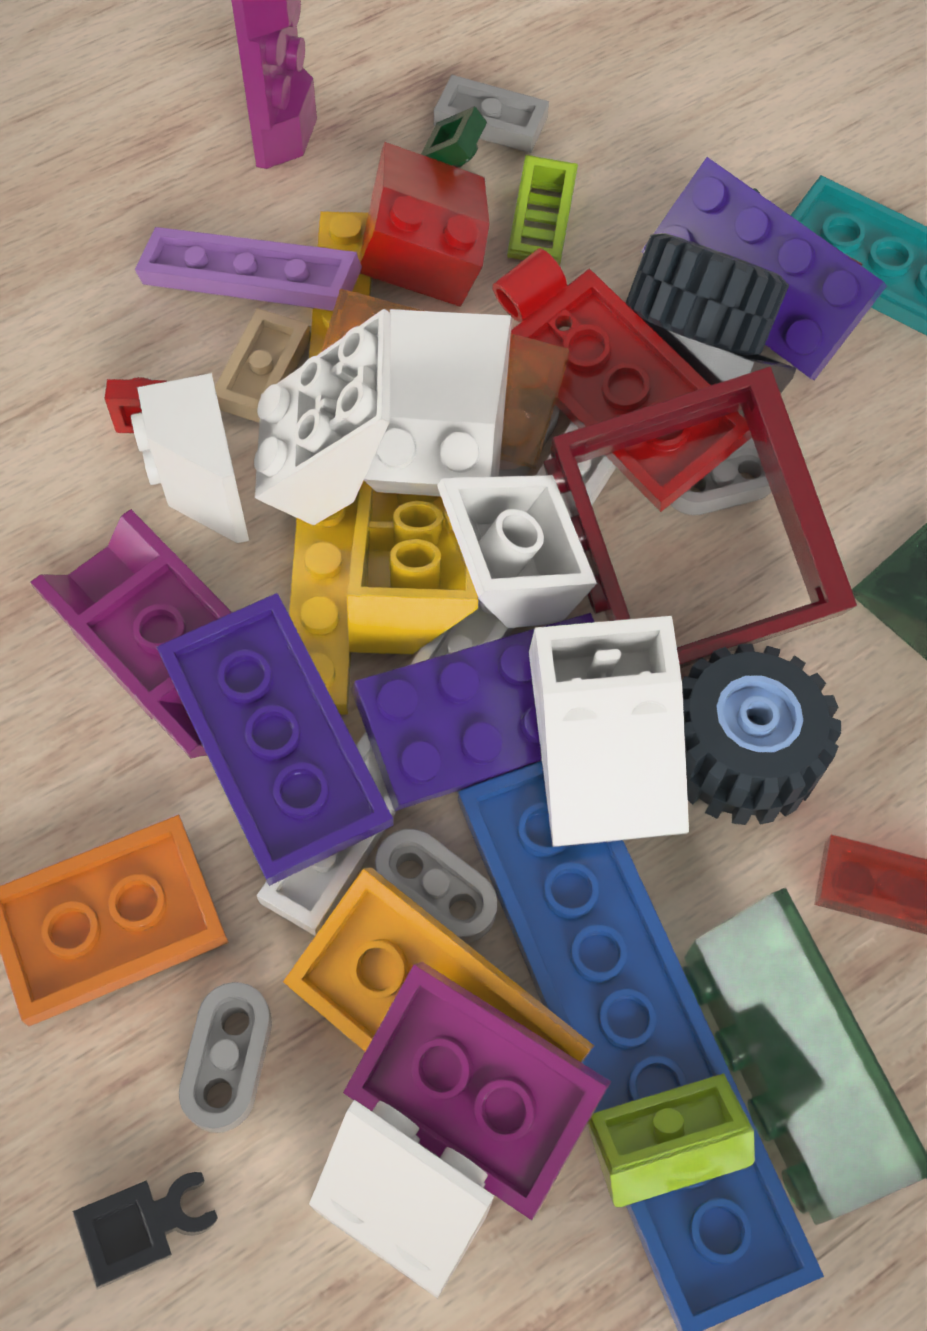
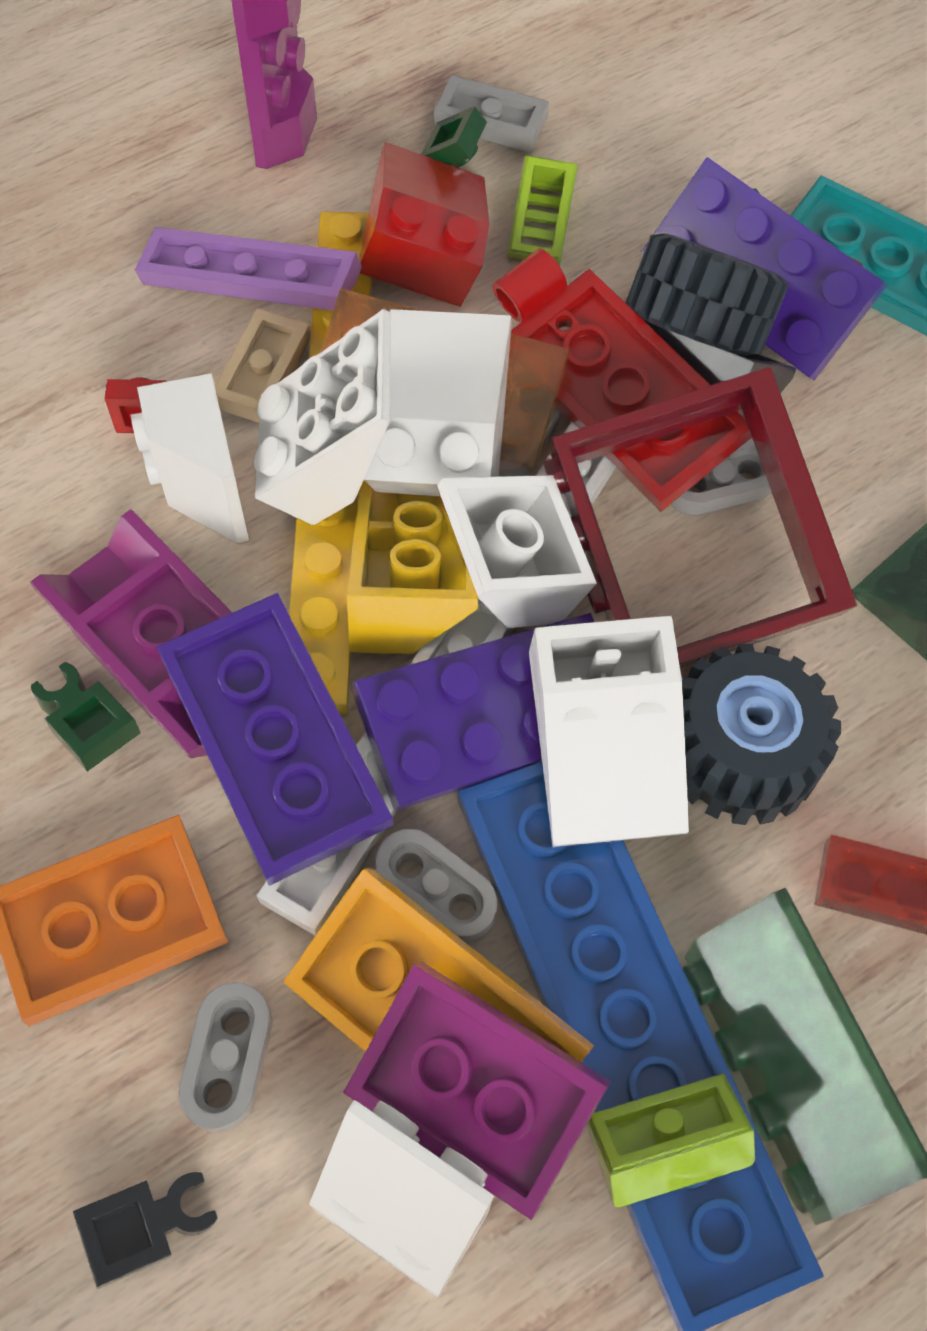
(84, 719): none -> dark green plate

